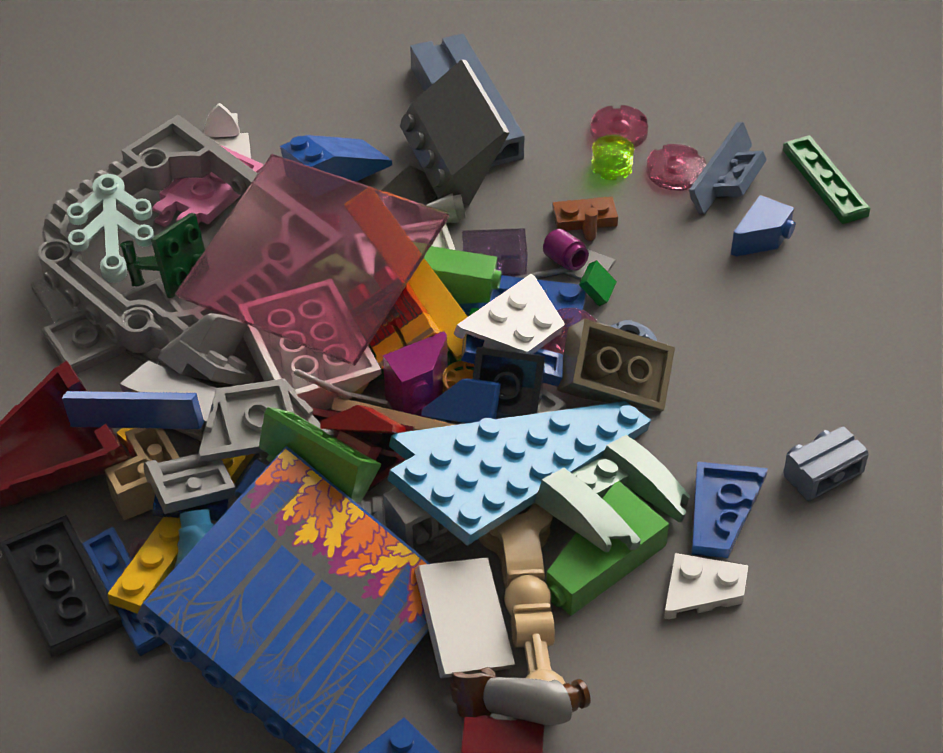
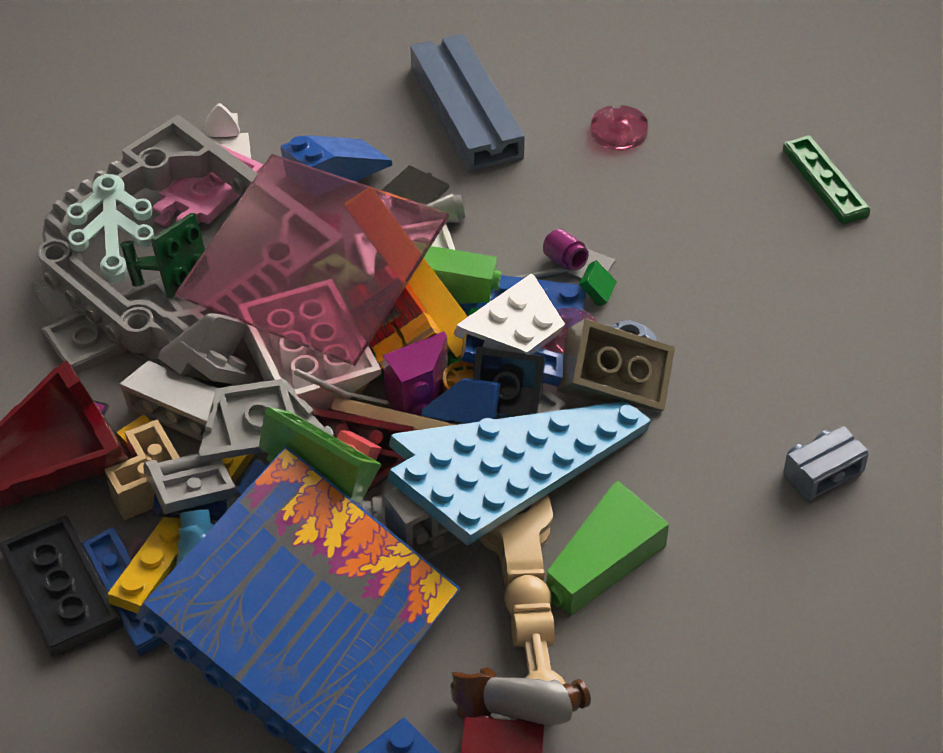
(133, 409): blue tile -> none
(362, 419): red slope -> none
(455, 132): dark grey slope -> none
(464, 617): white tile -> none
(505, 244): clear purple brick -> none
(578, 495): wedge -> none
(585, 215): dark orange plate -> none
(612, 157): clear neon green wheel -> none
(675, 166): clear pink tile -> none
(704, 585): white wing -> none
(722, 505): blue wing -> none
(728, 171): sand blue bracket -> none
(763, 227): blue slope -> none

